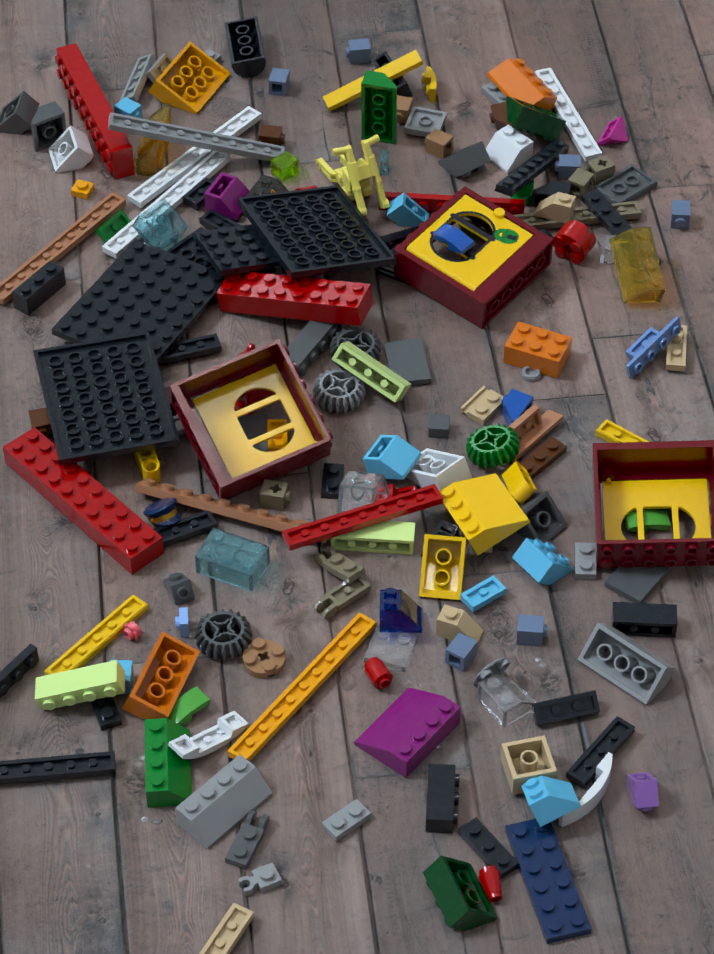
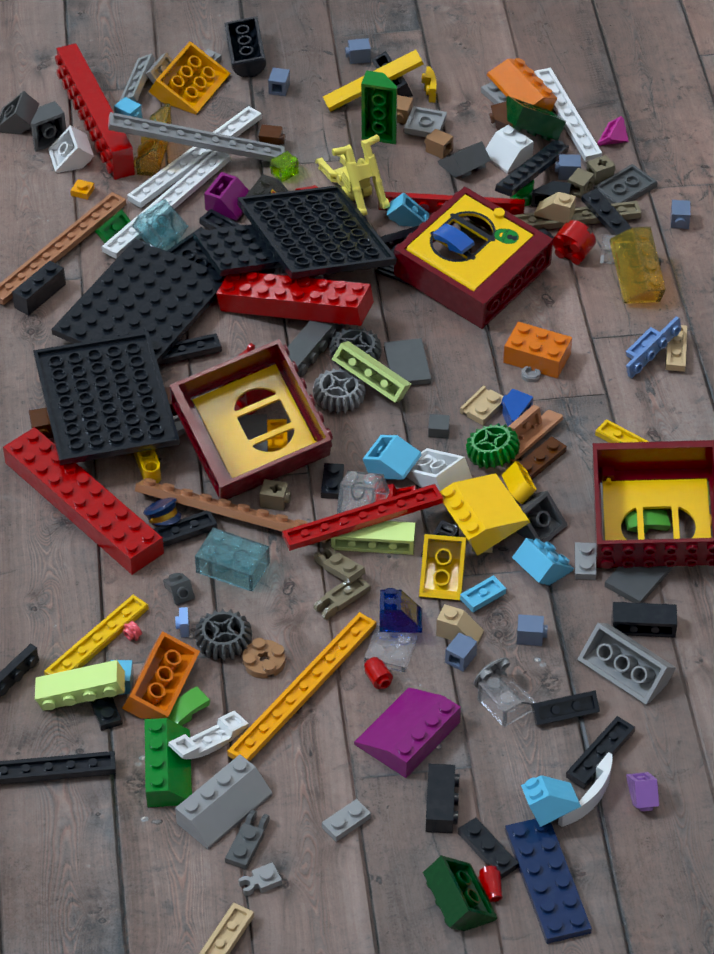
(195, 197): black plate -> none
(384, 162): clear light blue tile -> none
(526, 760): tan brick -> none

